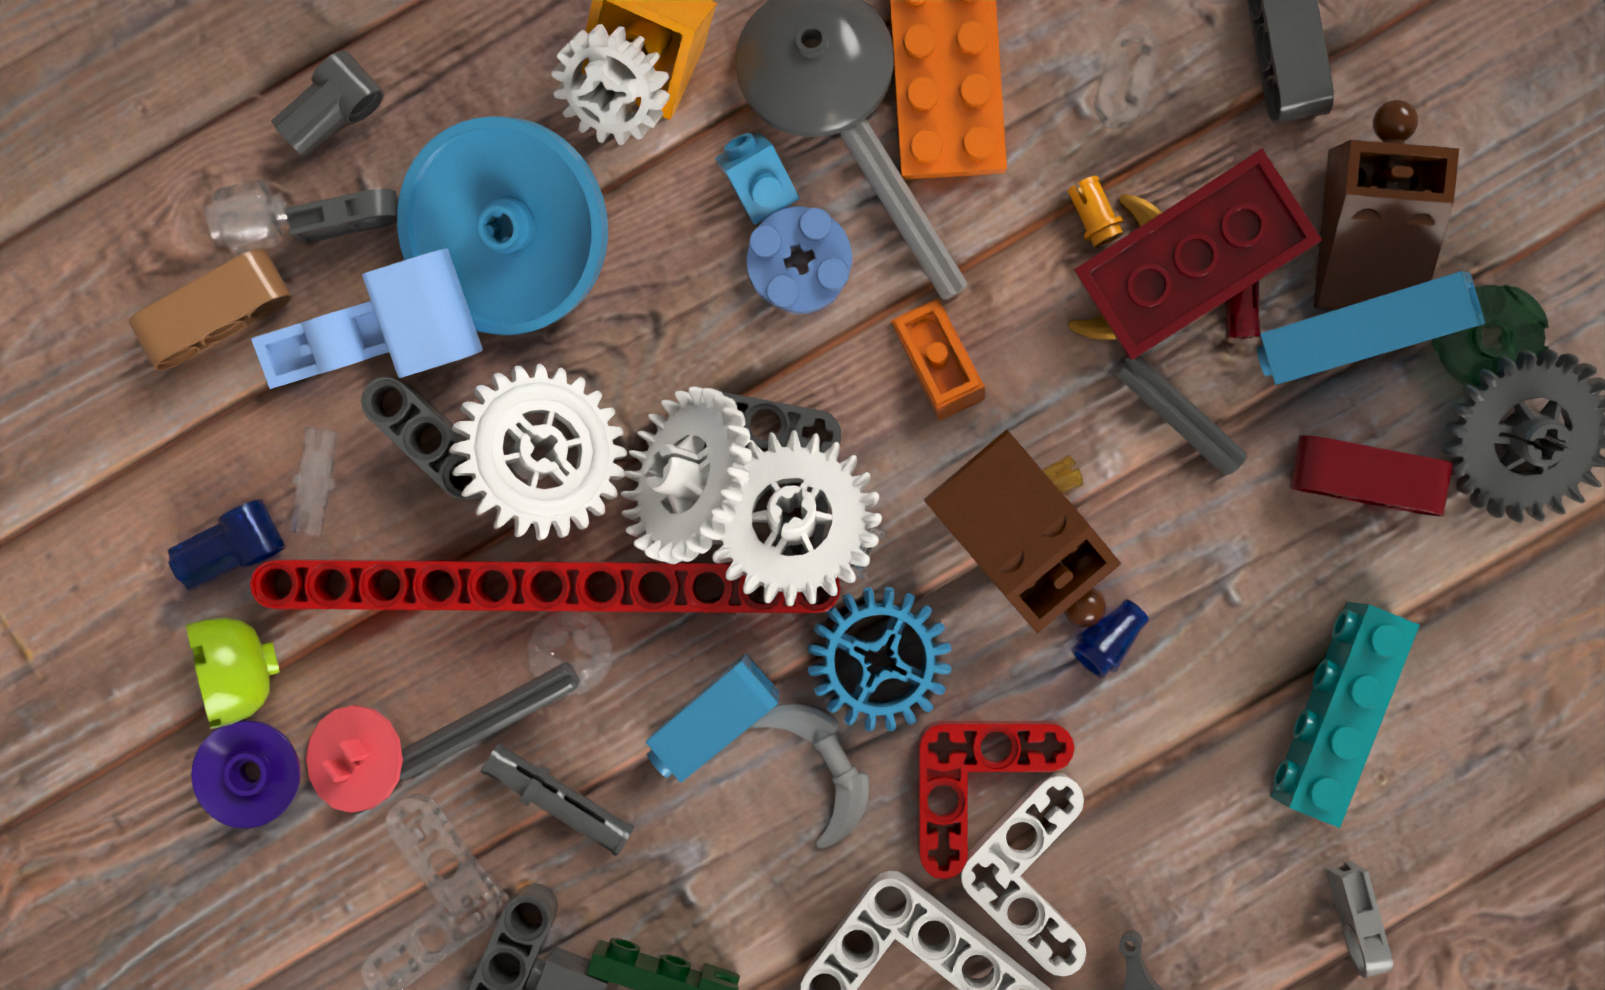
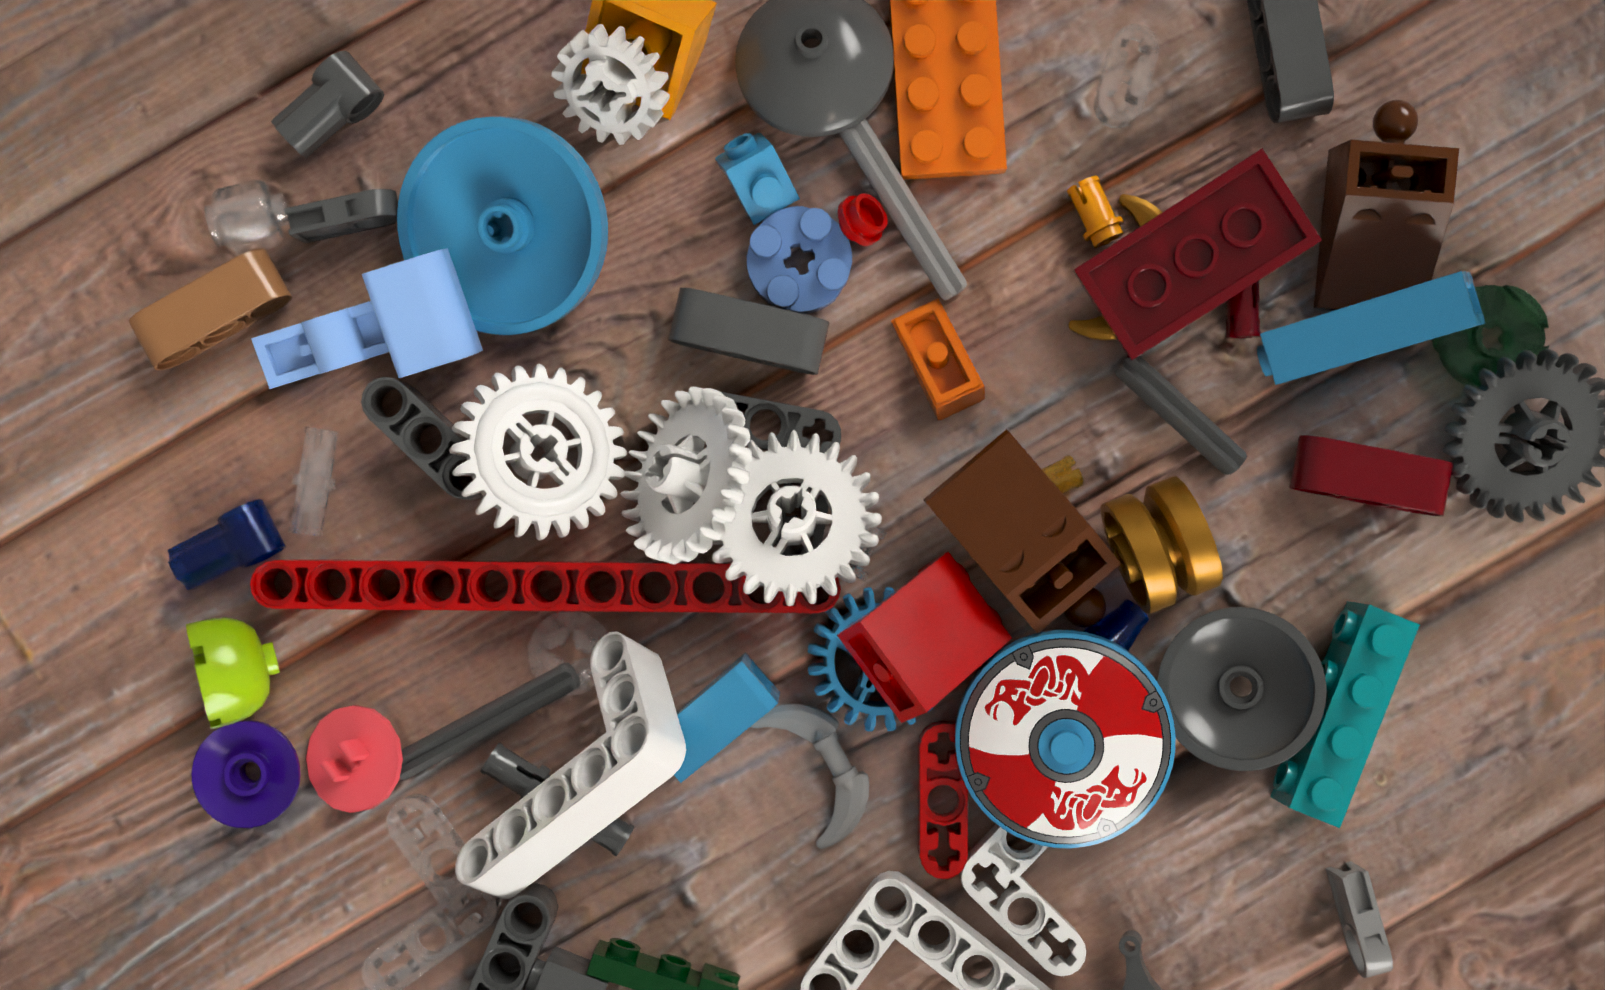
(596, 786): none -> white beam
(748, 331): none -> dark grey beam
(862, 219): none -> red plate
(925, 638): none -> red panel
(1064, 739): none -> dish
(1162, 544): none -> pearl gold wheel
(1253, 728): none -> dark grey dish

